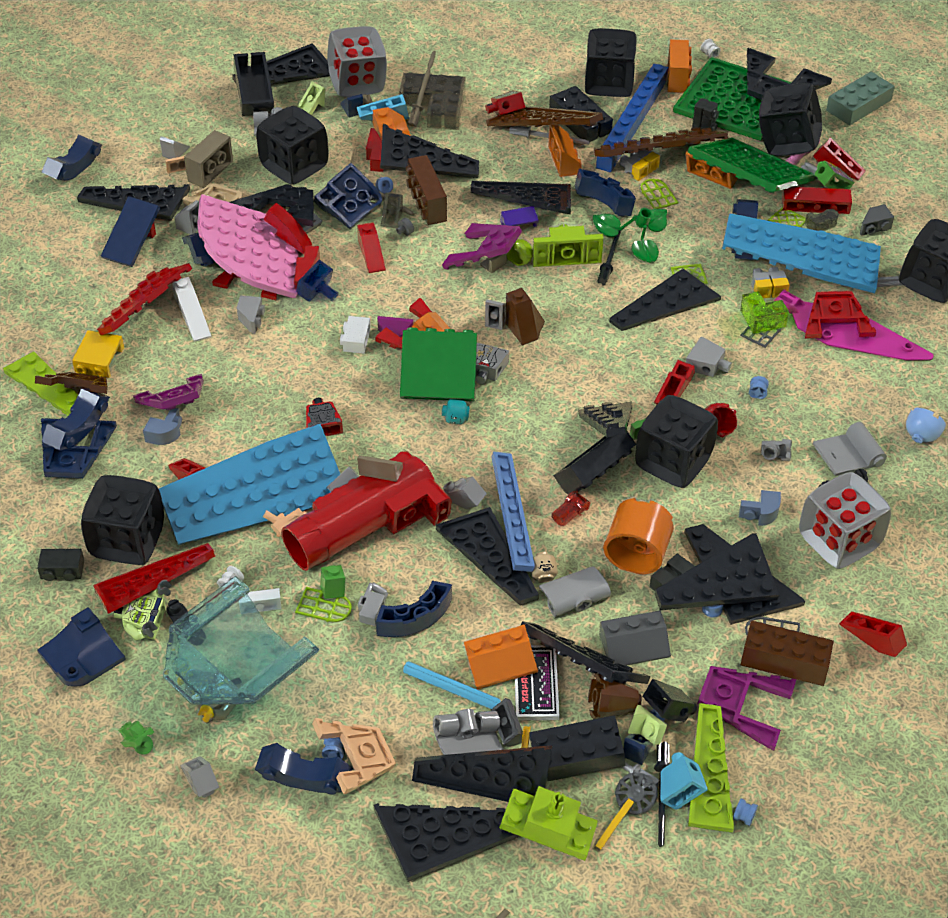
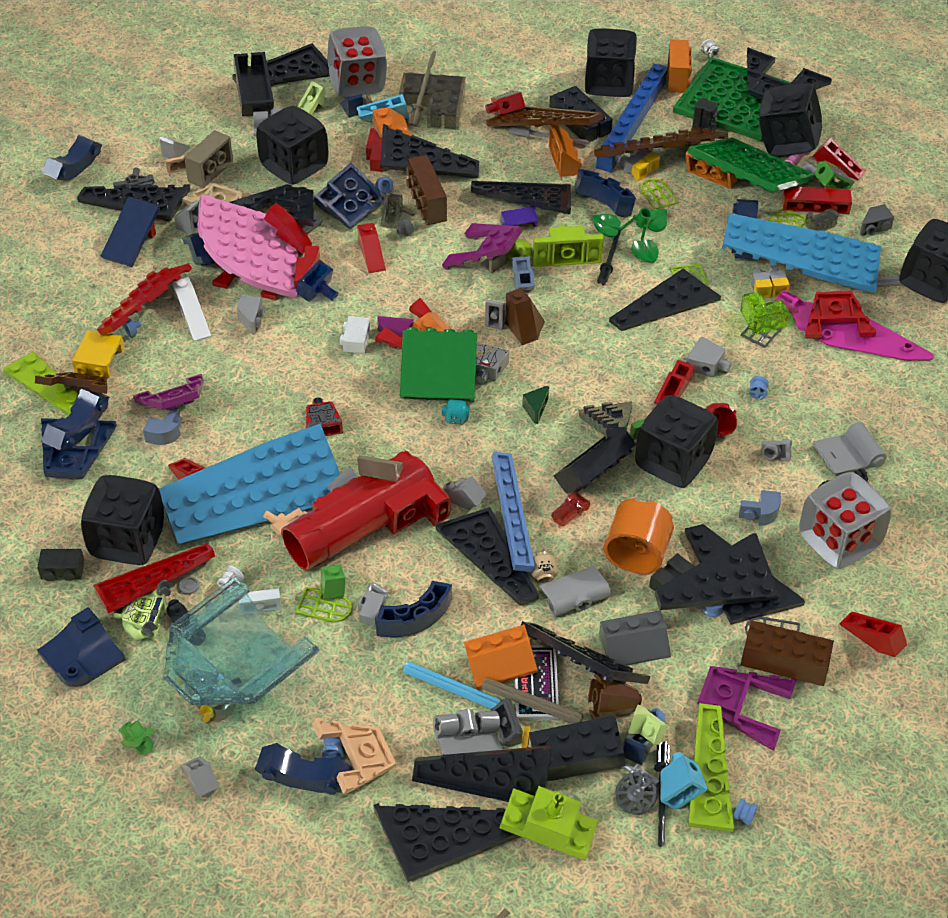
(130, 327): none -> medium blue tile
(135, 179): none -> dark grey piece
(188, 585): none -> light grey piece
(522, 273): none -> sand blue brick
(532, 701): none -> dark tan axle
(535, 403): none -> dark green slope
(615, 822): yellow piece -> none
(676, 707): black torso -> none
(860, 98): sand green brick -> none
(924, 426): light blue cylinder -> none

